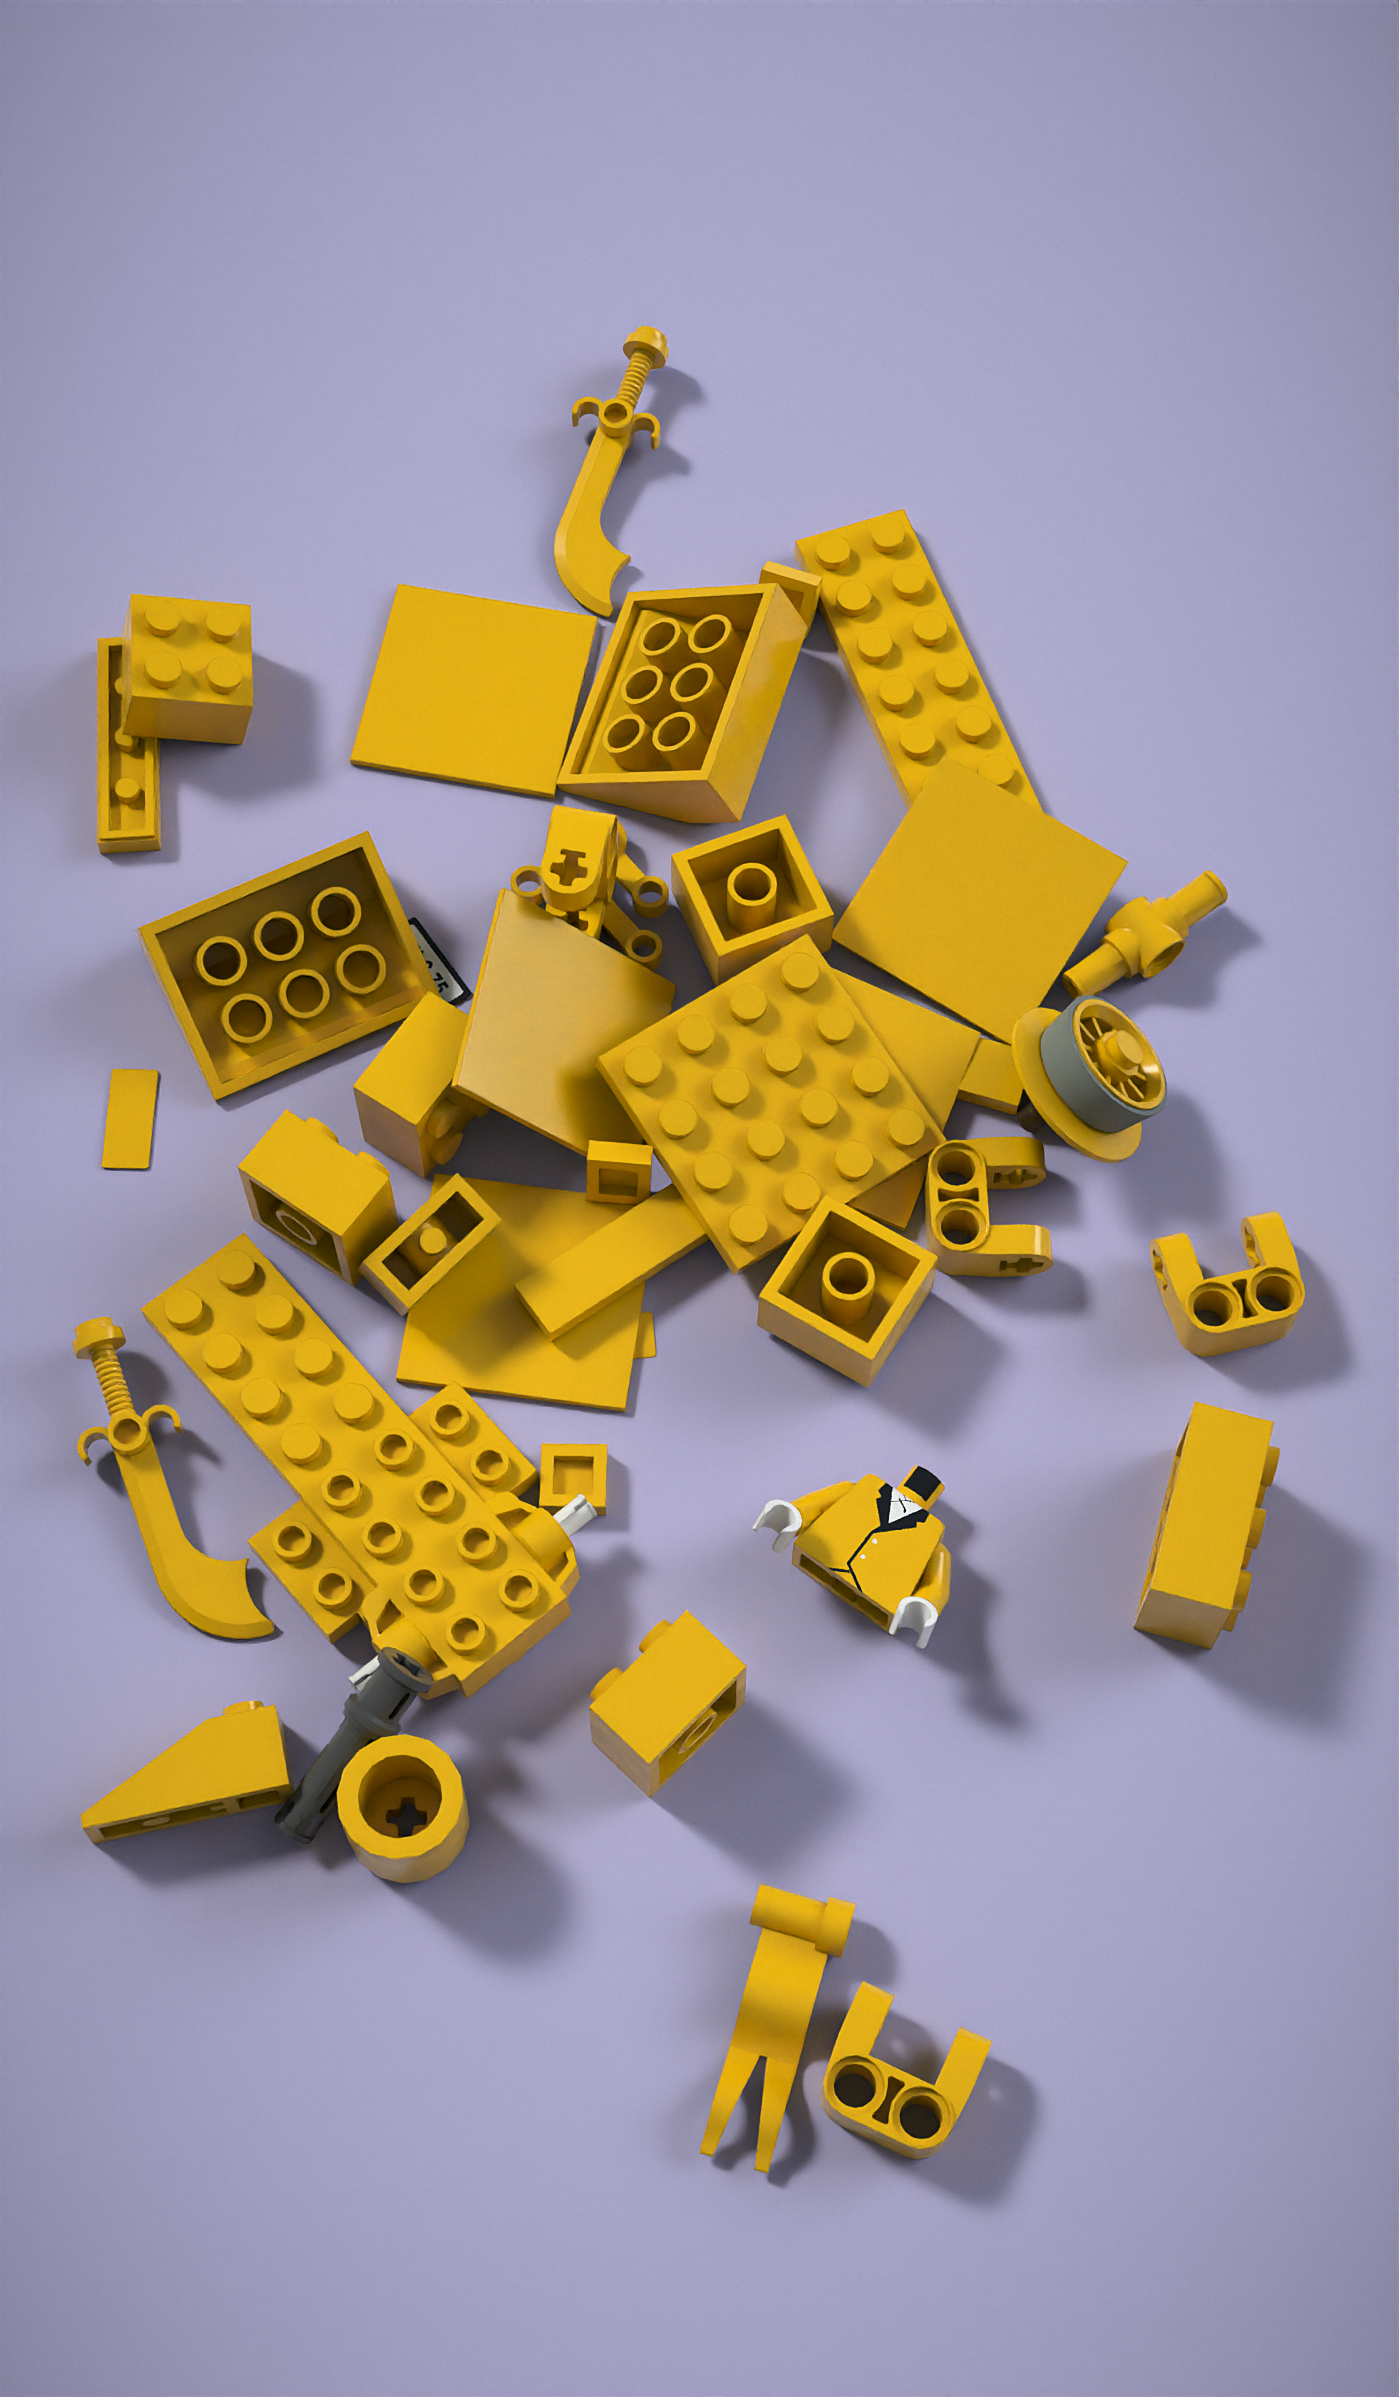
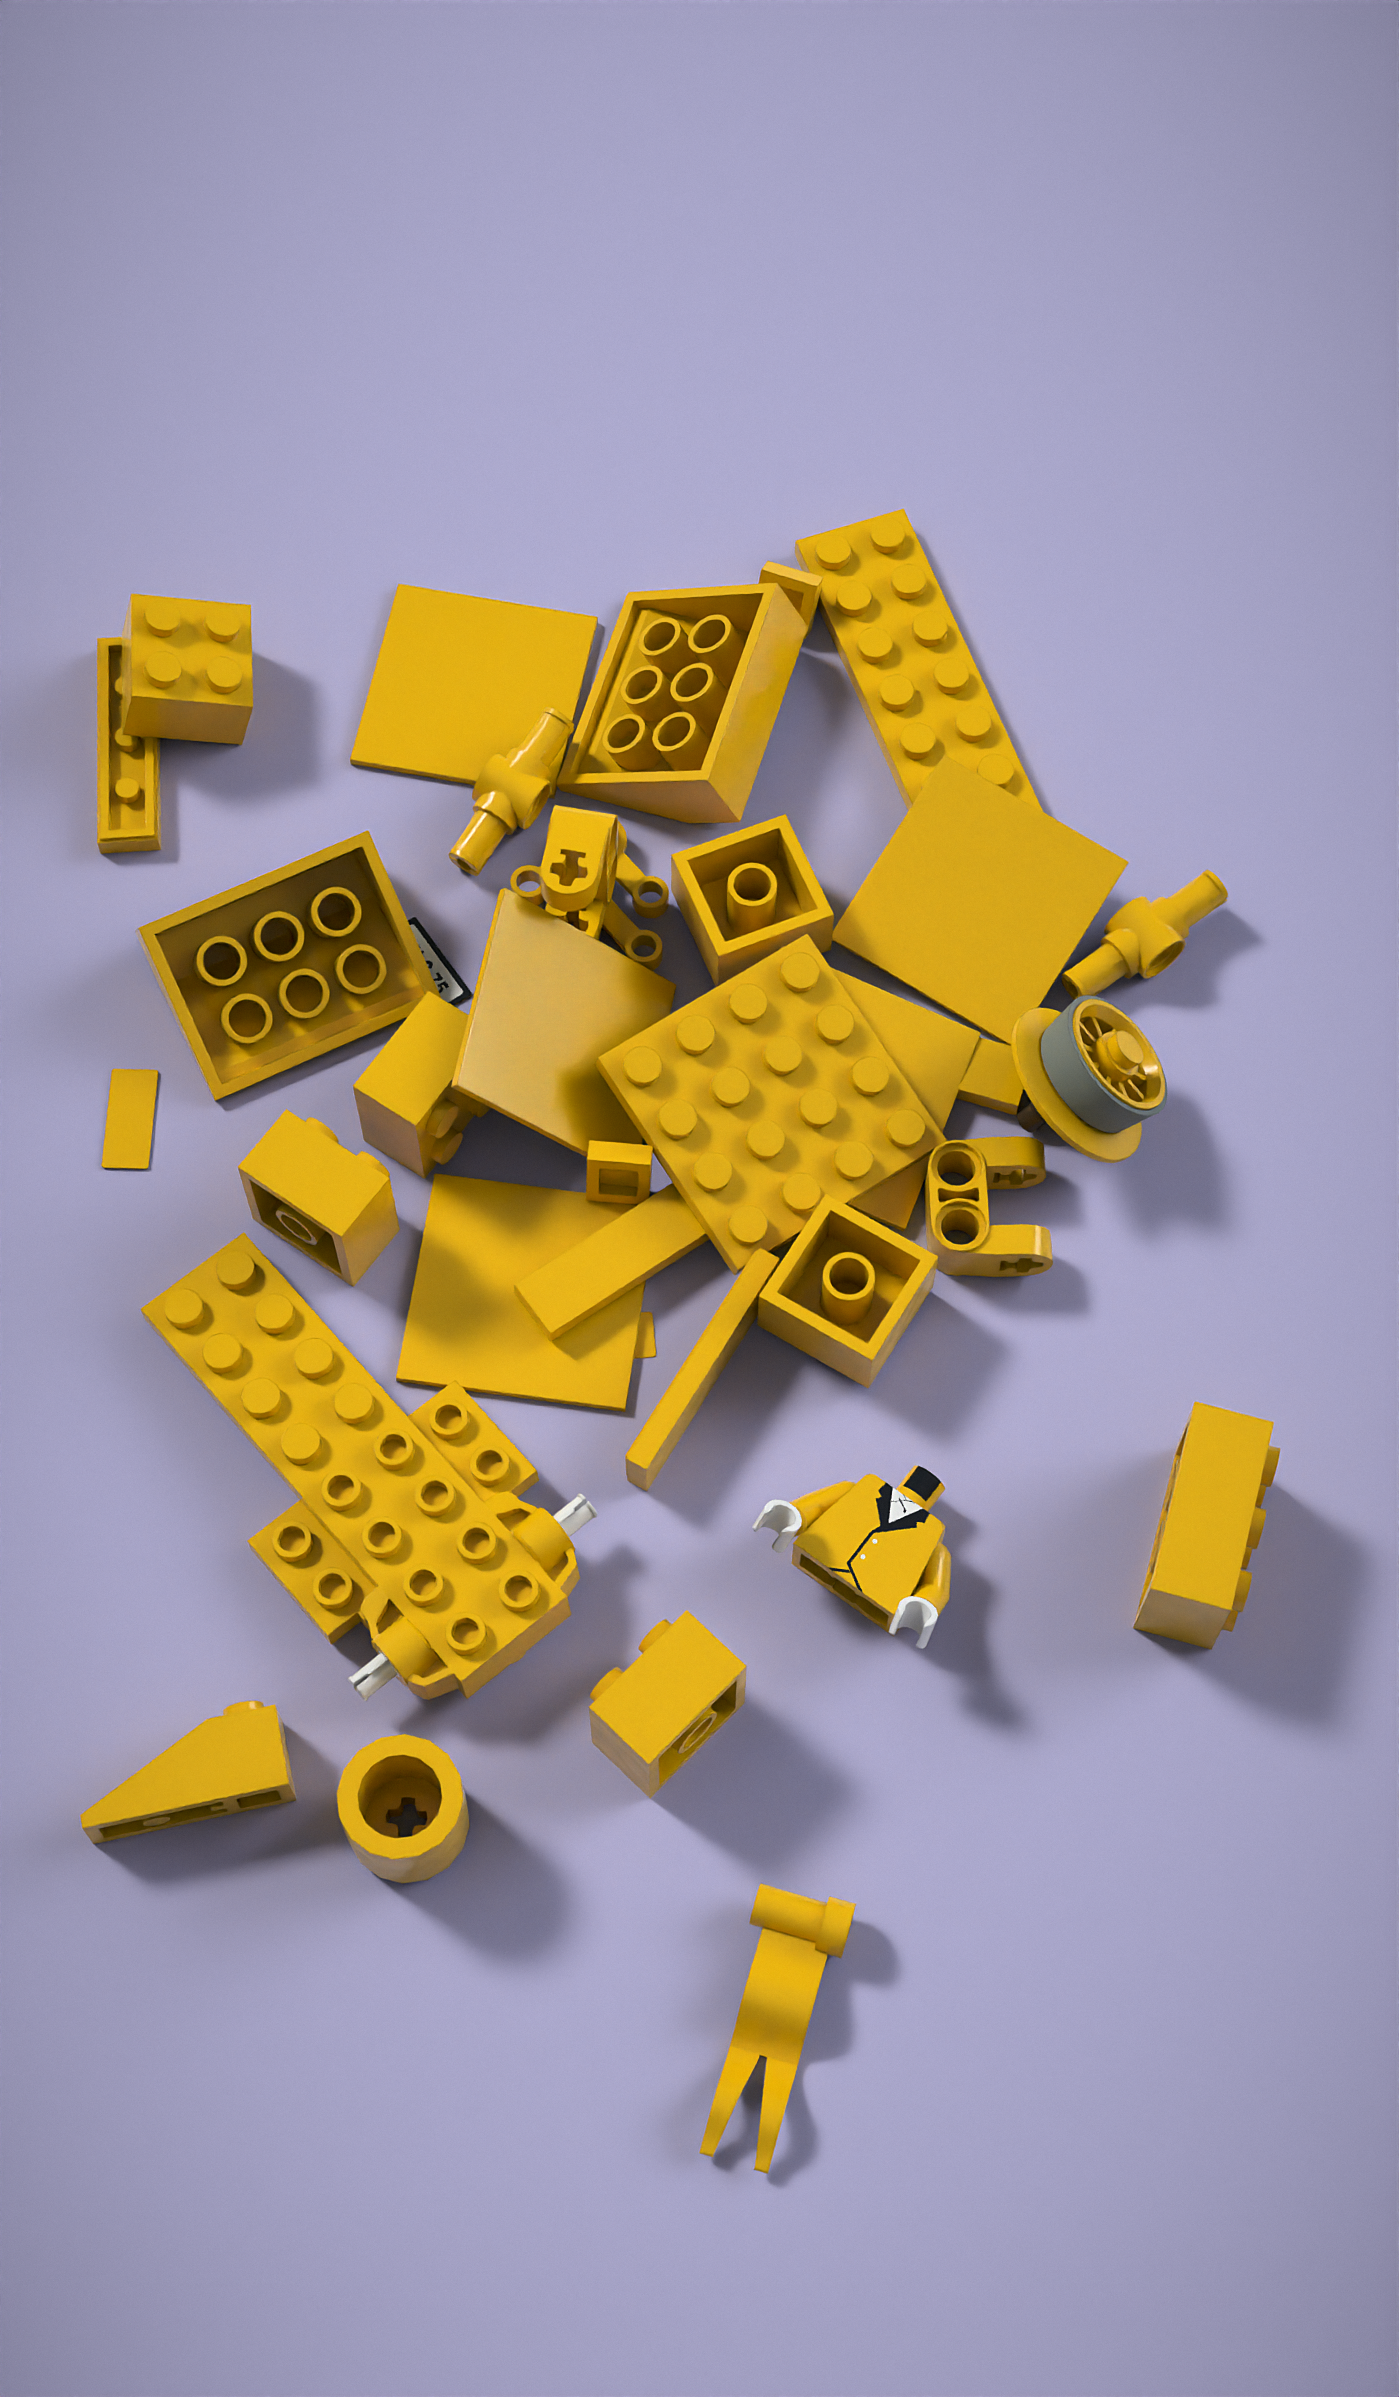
(199, 1588): yellow sword -> none
(367, 1718): dark grey pin -> none
(429, 1244): yellow brick -> none
(511, 791): none -> yellow pin
(571, 1471): yellow tile -> none
(581, 551): yellow sword -> none
(699, 1372): none -> yellow tile
(893, 2087): yellow piece -> none
(1233, 1295): yellow piece -> none

